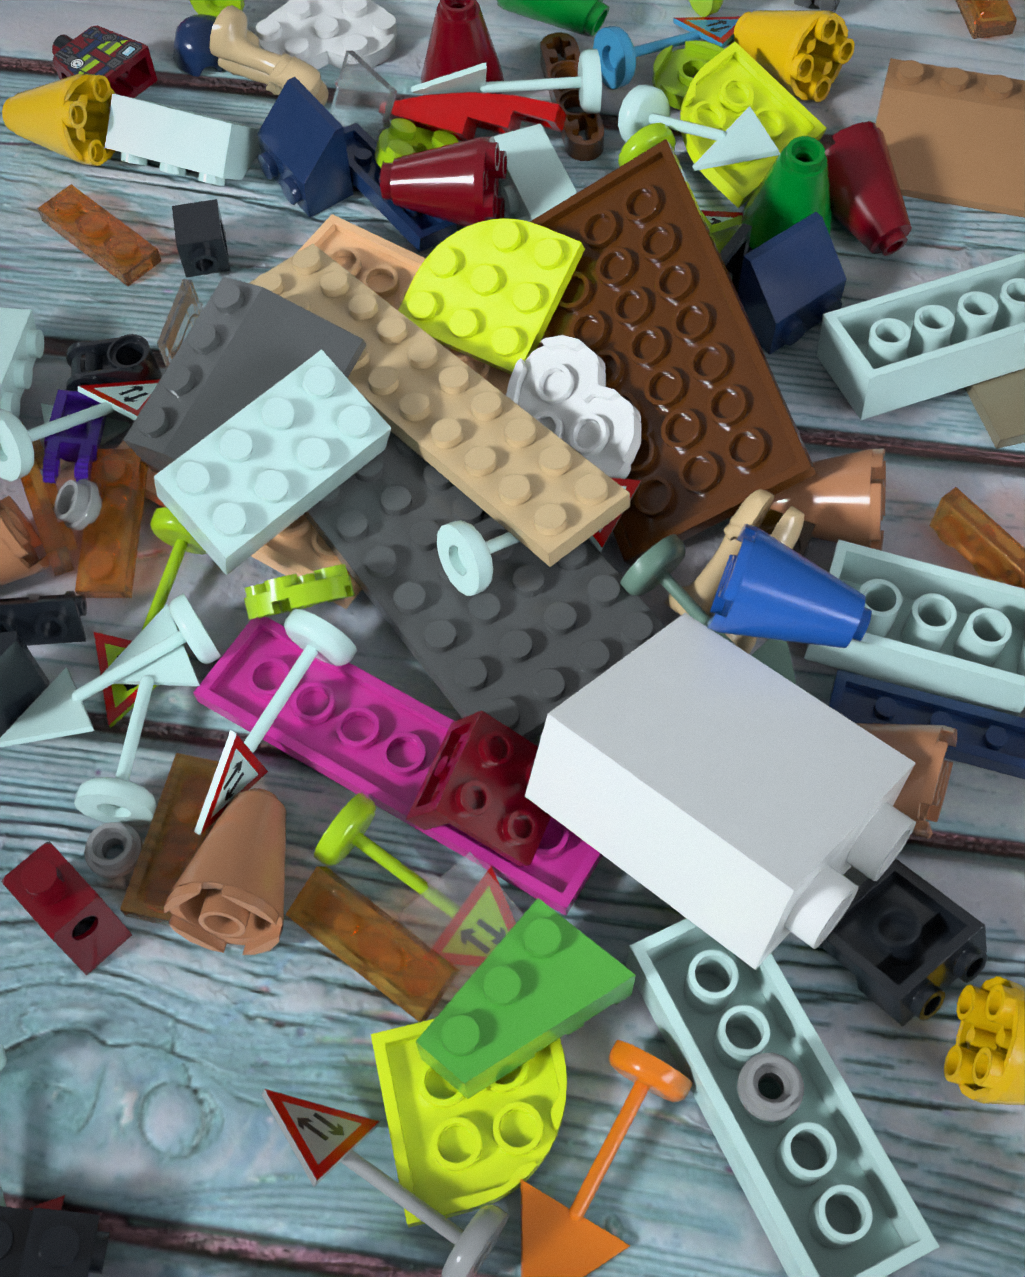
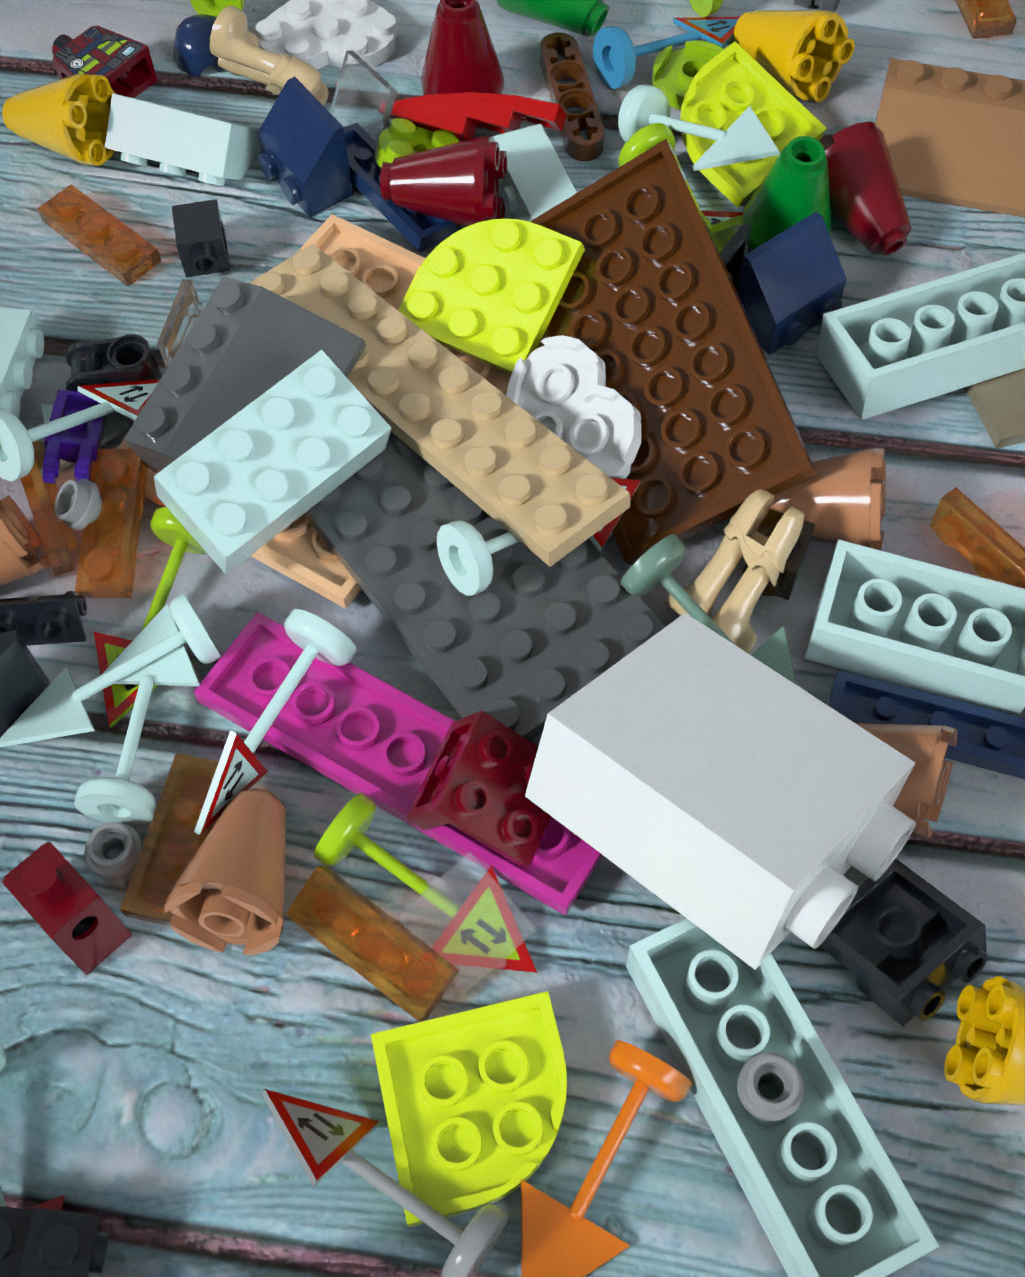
(299, 592): lime plate -> none
(474, 80): light aqua piece -> none
(521, 999): bright green wedge -> none
(785, 596): blue cone -> none

